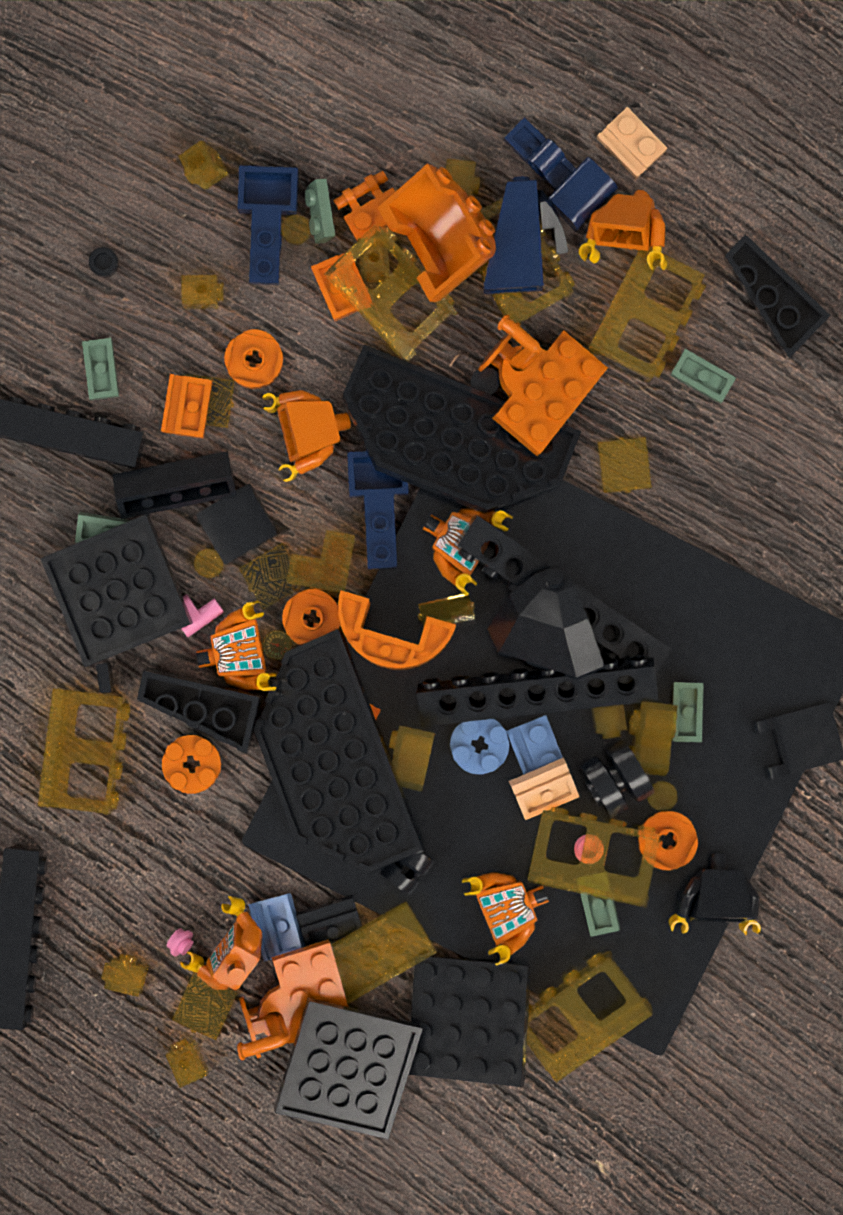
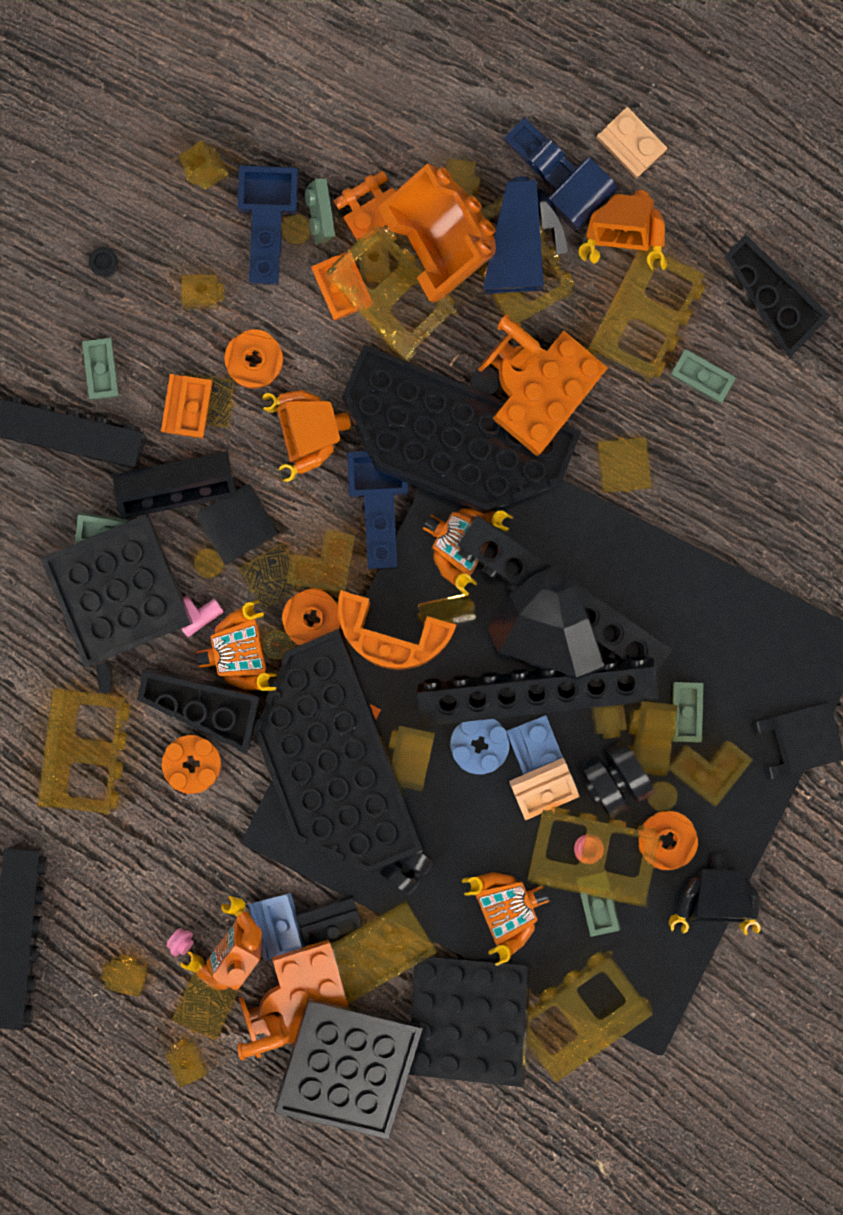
(712, 778): none -> clear yellow brick

